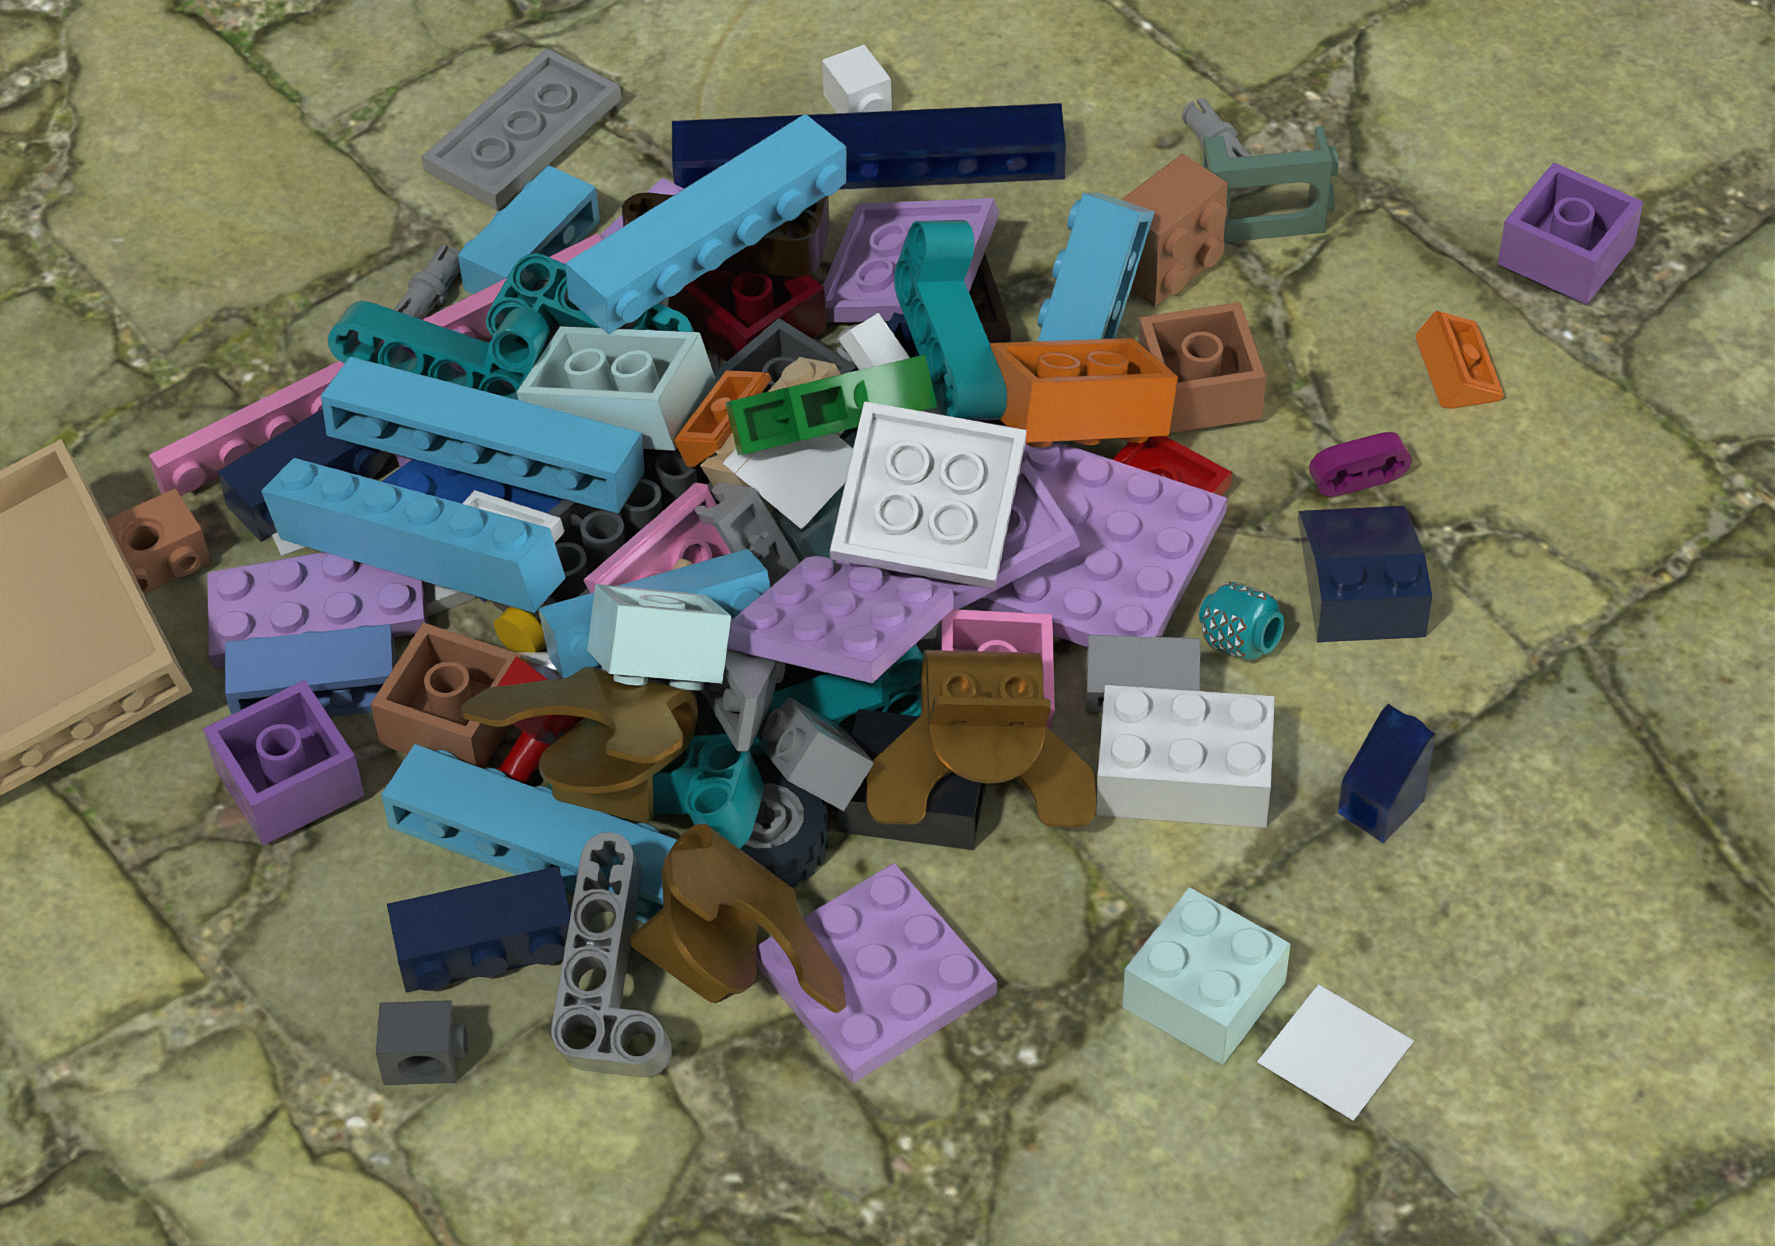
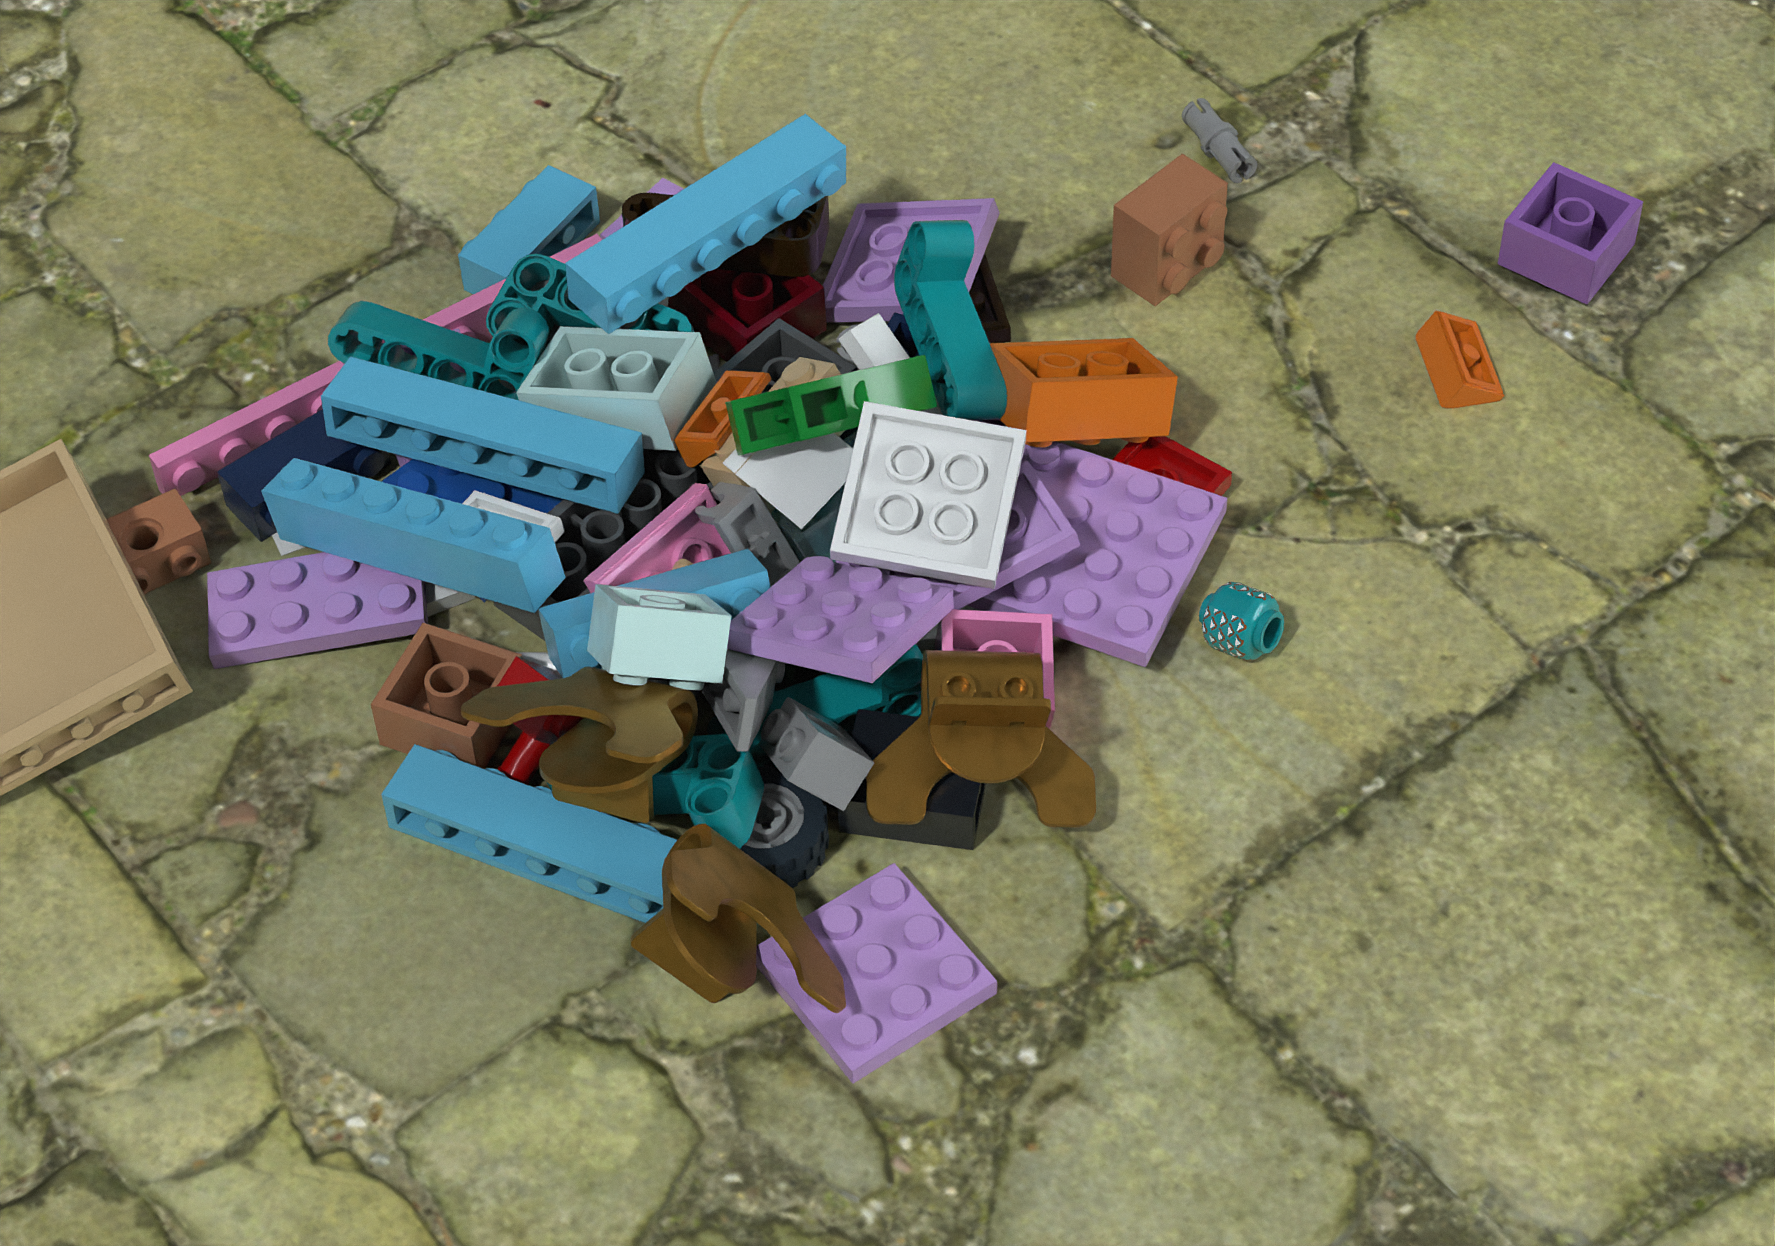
(284, 762): medium lavender brick -> none
(339, 666): medium blue brick -> none
(419, 1042): dark grey brick -> none
(430, 285): light grey pin -> none
(480, 929): dark blue brick -> none
(520, 631): yellow tile -> none
(521, 128): light grey plate -> none
(608, 952): light grey beam -> none
(856, 82): white brick -> none
(899, 145): clear blue brick -> none
(1095, 269): medium azure brick -> none
(1140, 663): light grey hinge -> none
(1185, 756): white brick -> none
(1205, 975): light aqua brick -> none
(1214, 363): nougat brick -> none
(1271, 169): sand green panel -> none
(1335, 1052): white sticker -> none
(1360, 464): magenta beam -> none
(1365, 574): dark blue slope -> none
(1387, 774): clear blue slope -> none

